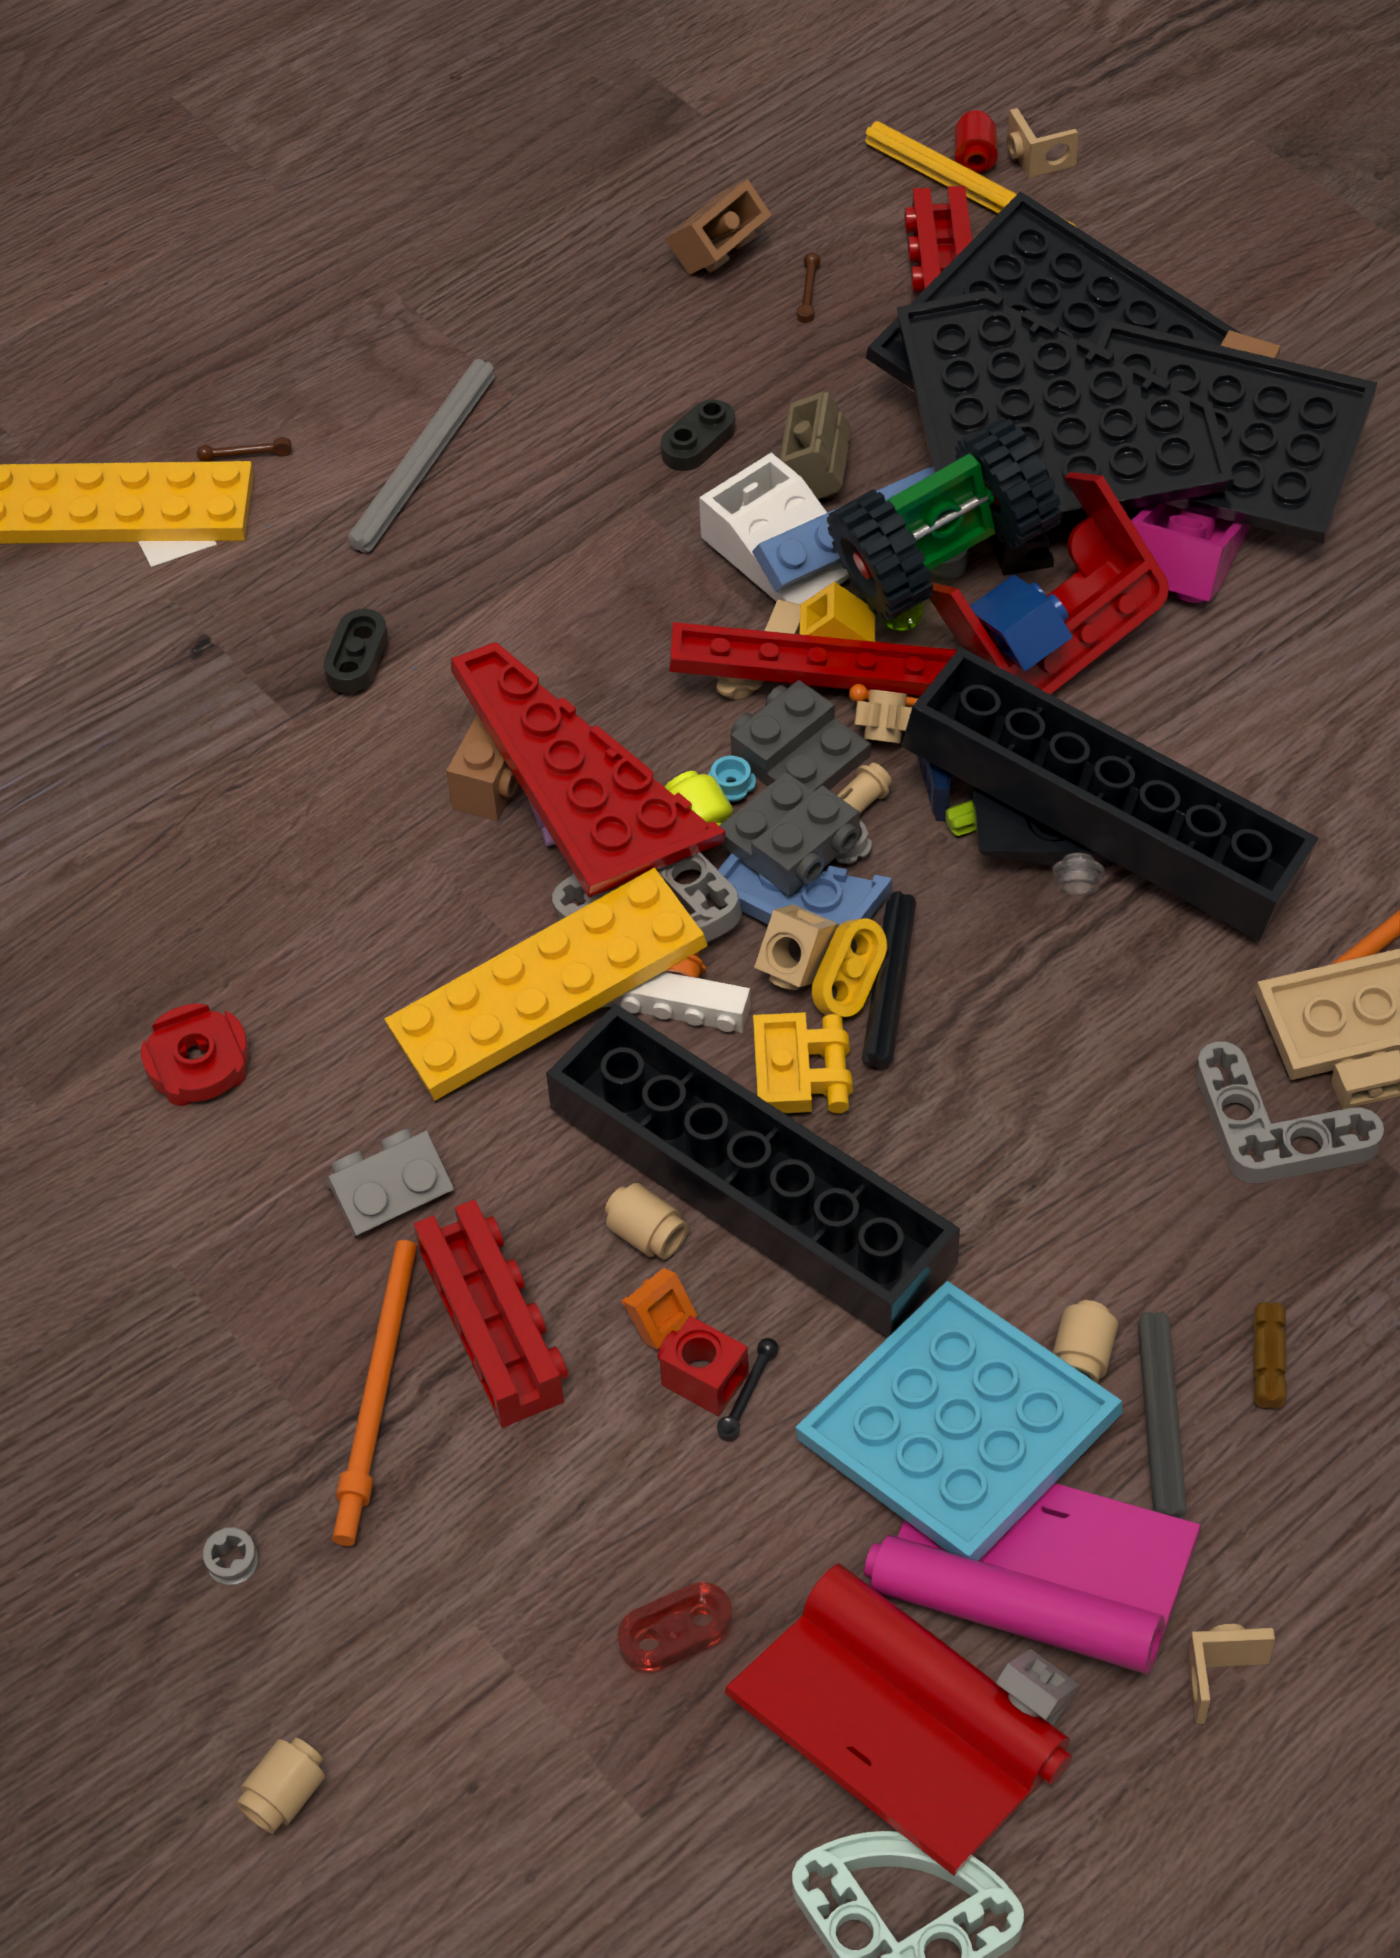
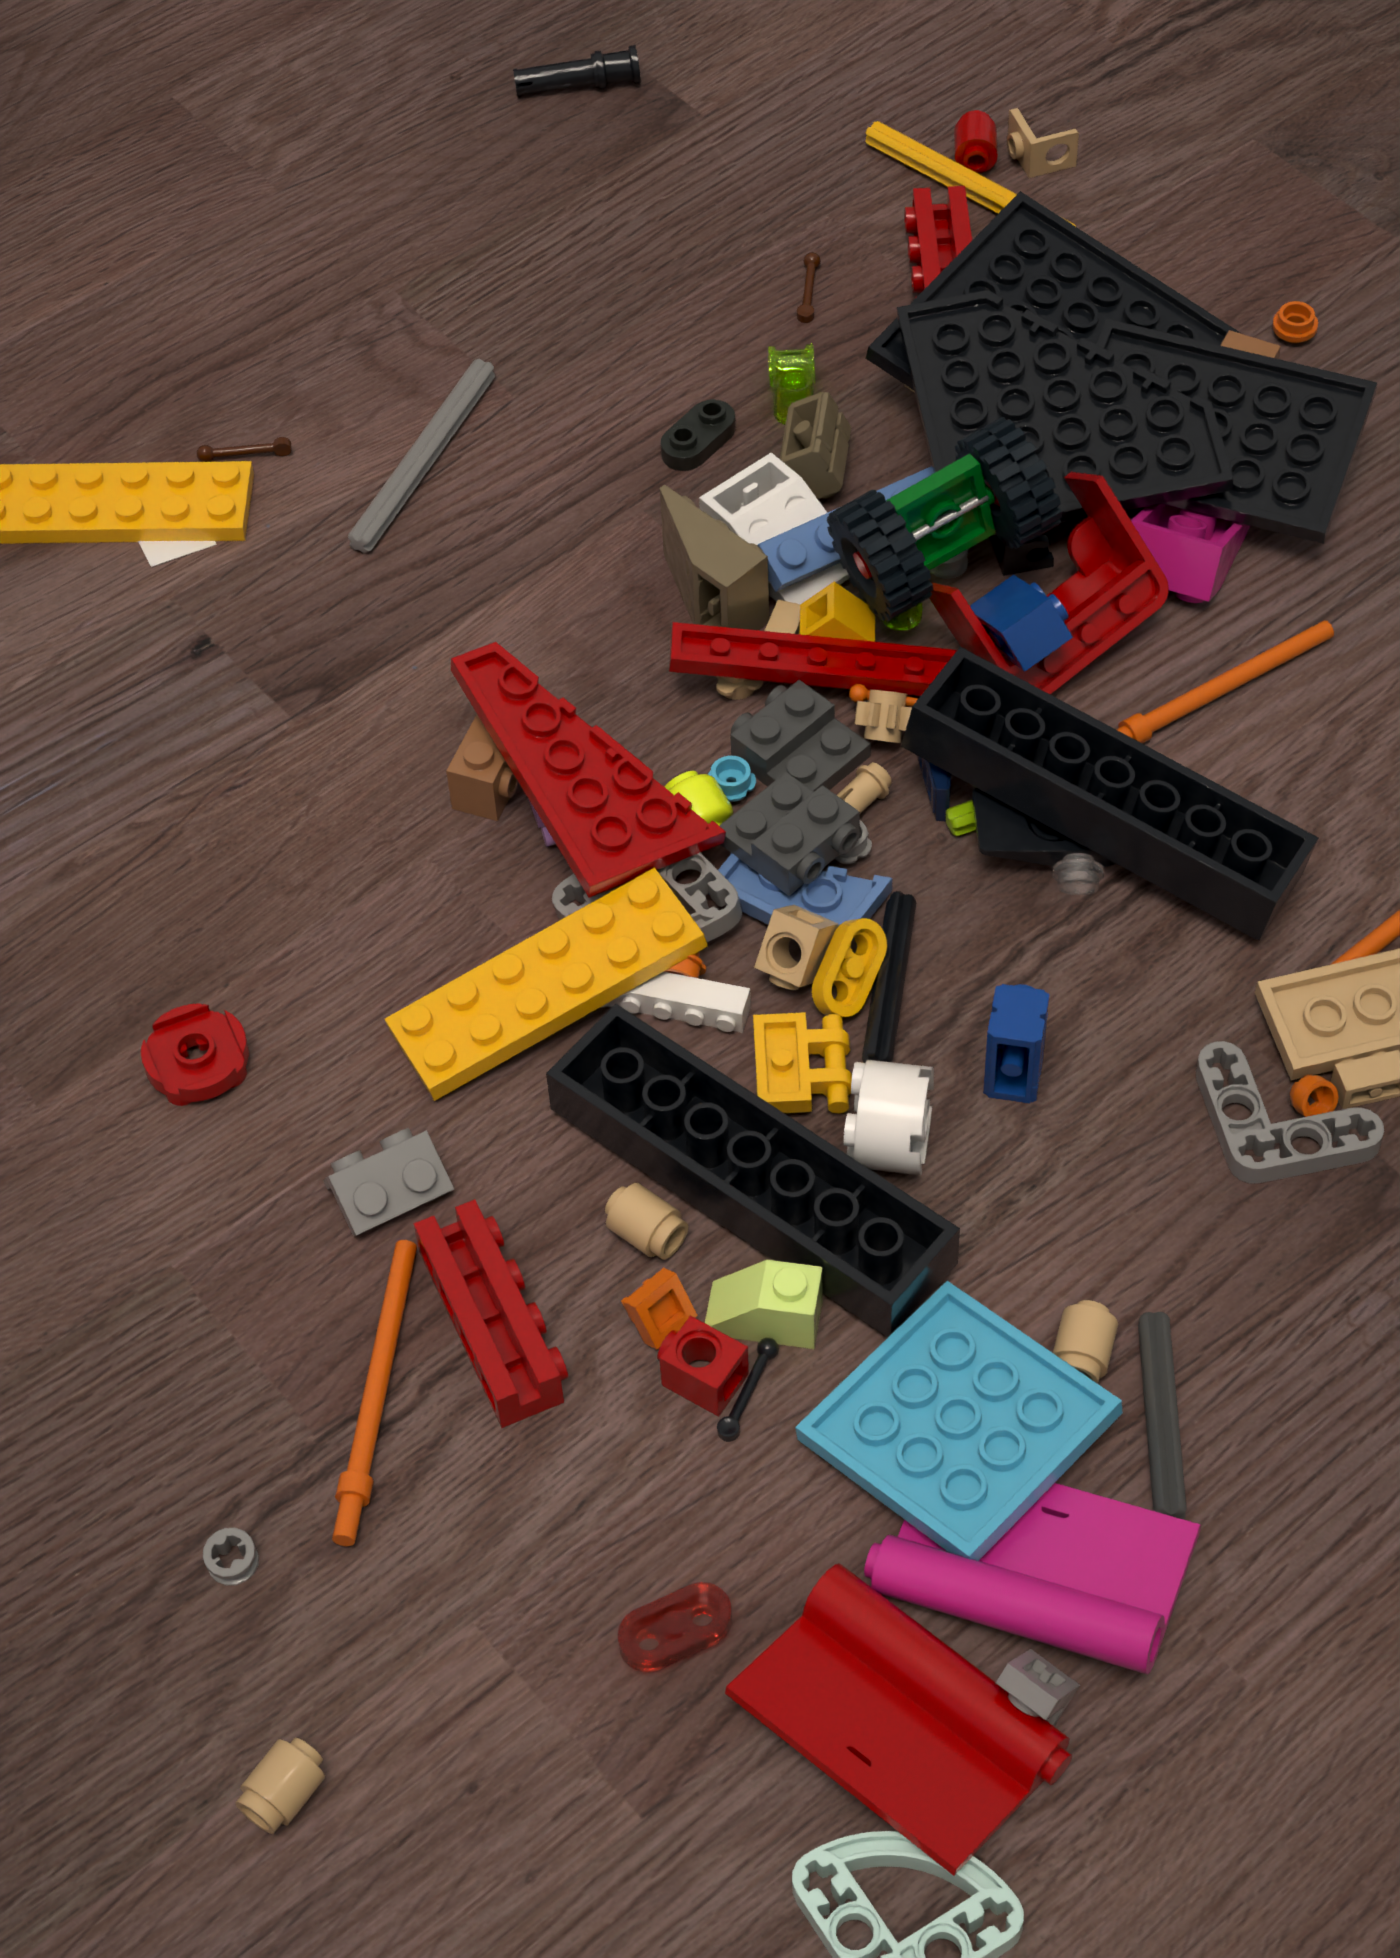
(350, 659): pearl dark grey plate -> none
(598, 69): none -> black pin
(713, 567): none -> dark tan slope
(718, 227): medium nougat brick -> none
(768, 1302): none -> yellowish green slope
(790, 377): none -> clear neon green piece
(891, 1116): none -> white brick
(1016, 1043): none -> blue brick
(1142, 726): none -> orange bar
(1223, 1647): tan bracket -> none
(1270, 1355): pearl gold axle -> none
(1295, 322): none -> orange plate
(1321, 1091): none -> orange hinge

